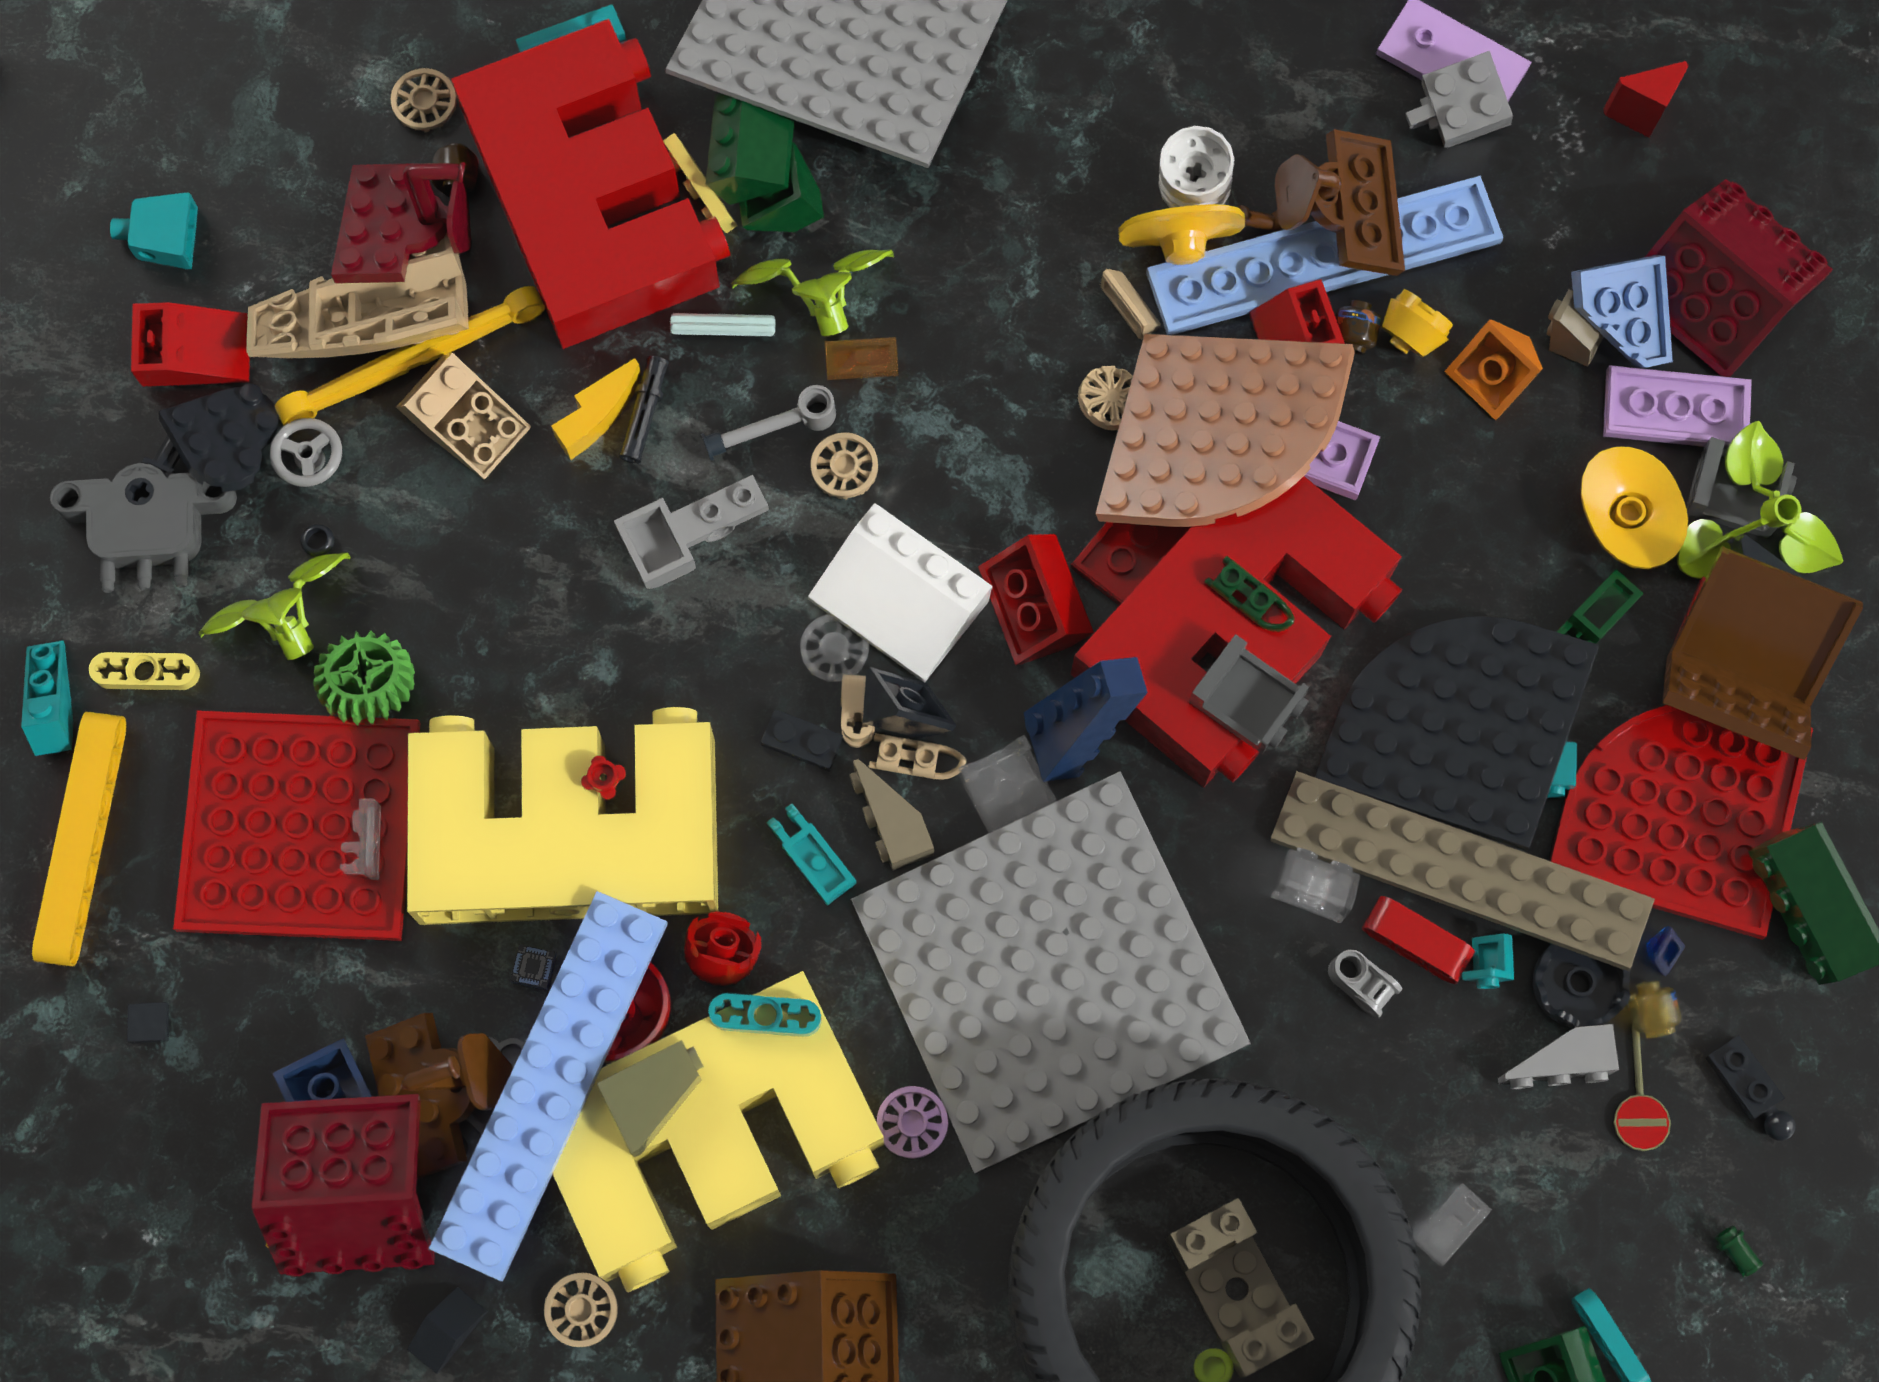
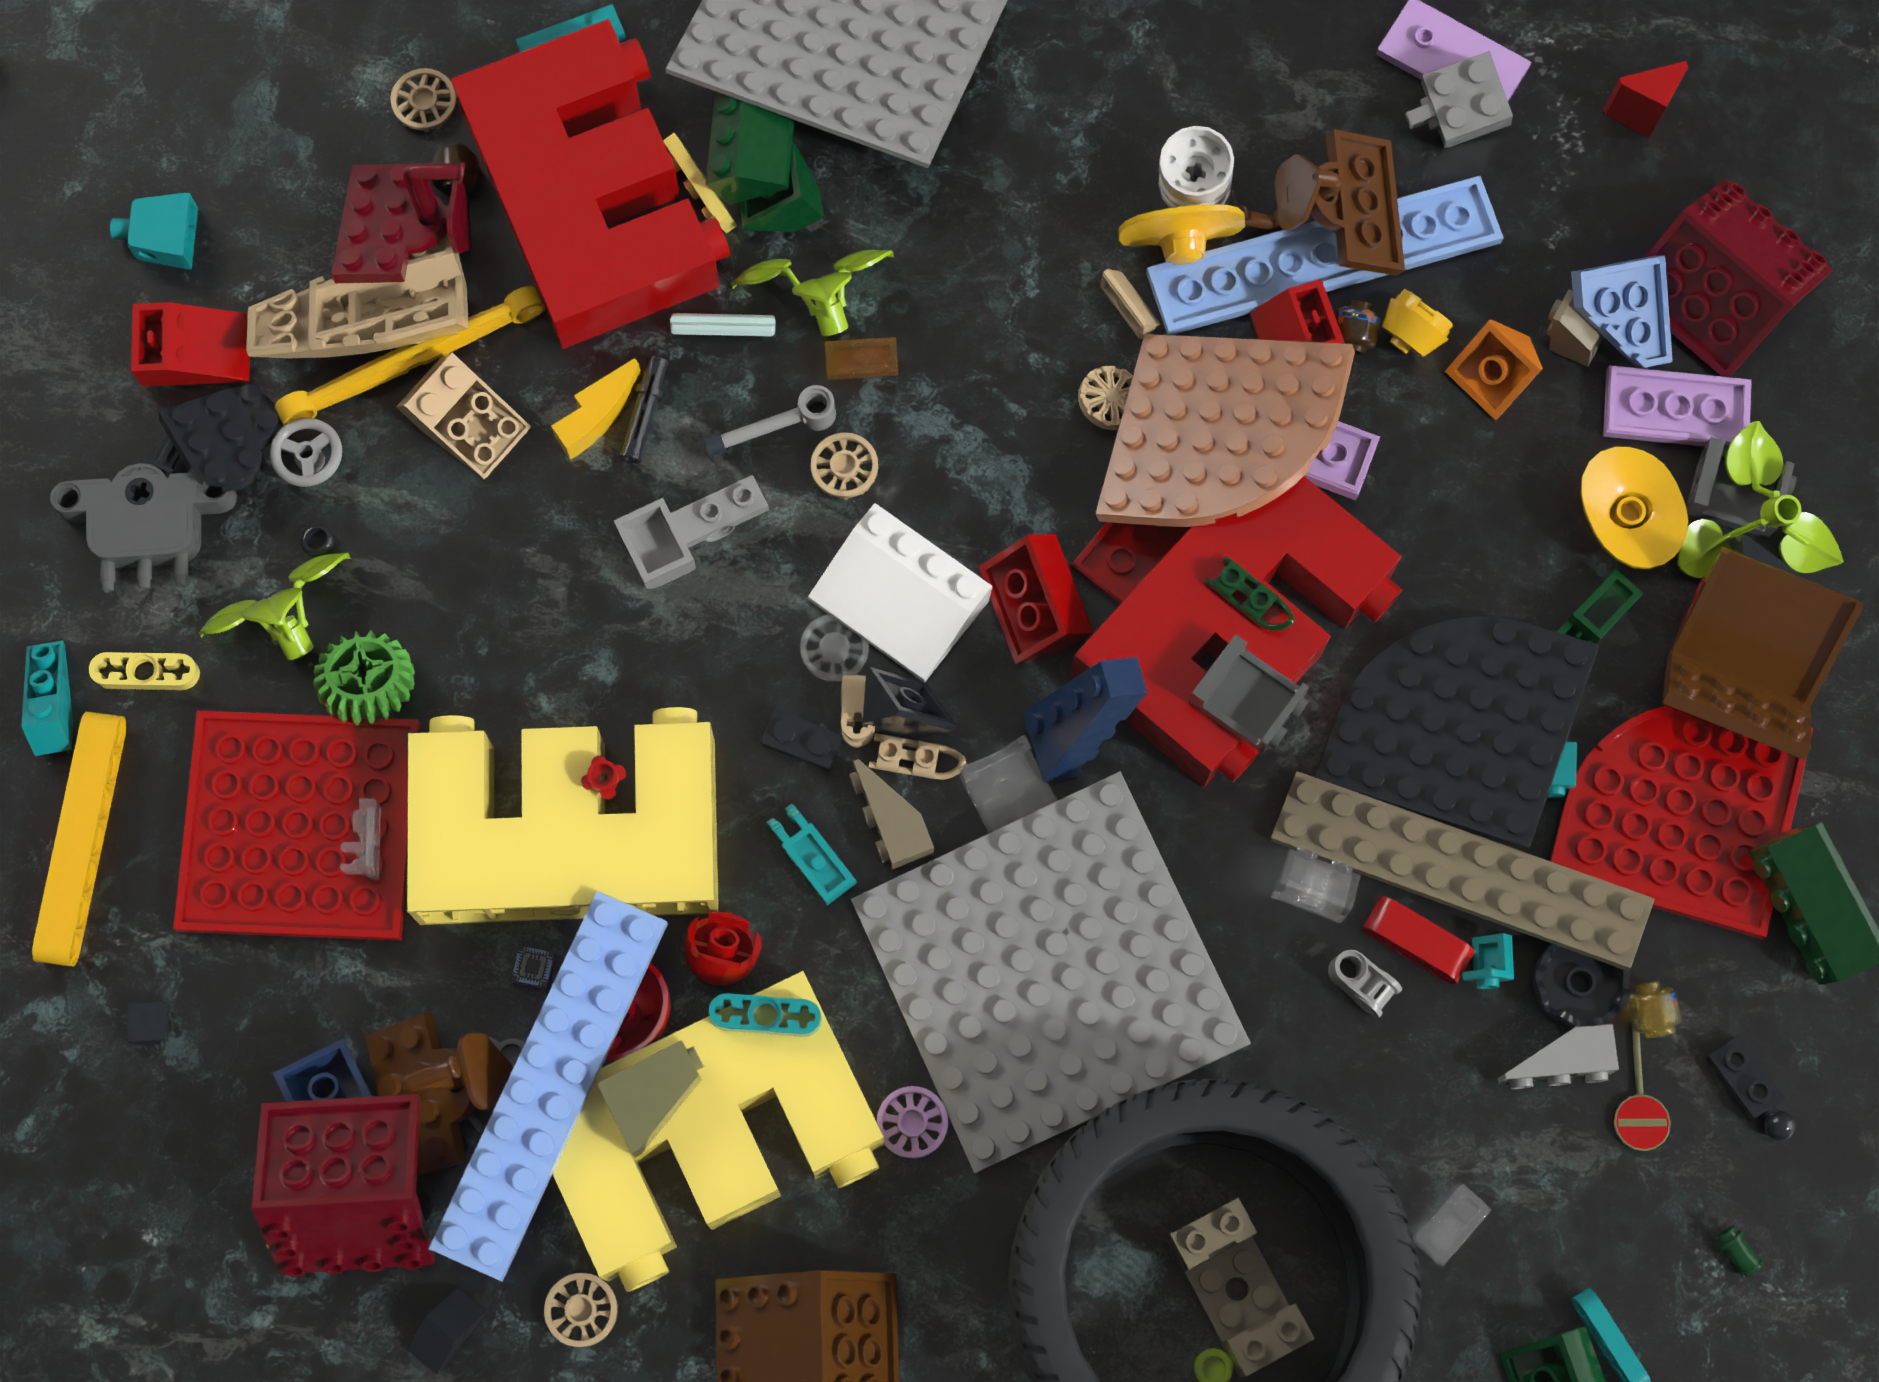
(1665, 949): clear blue slope -> none

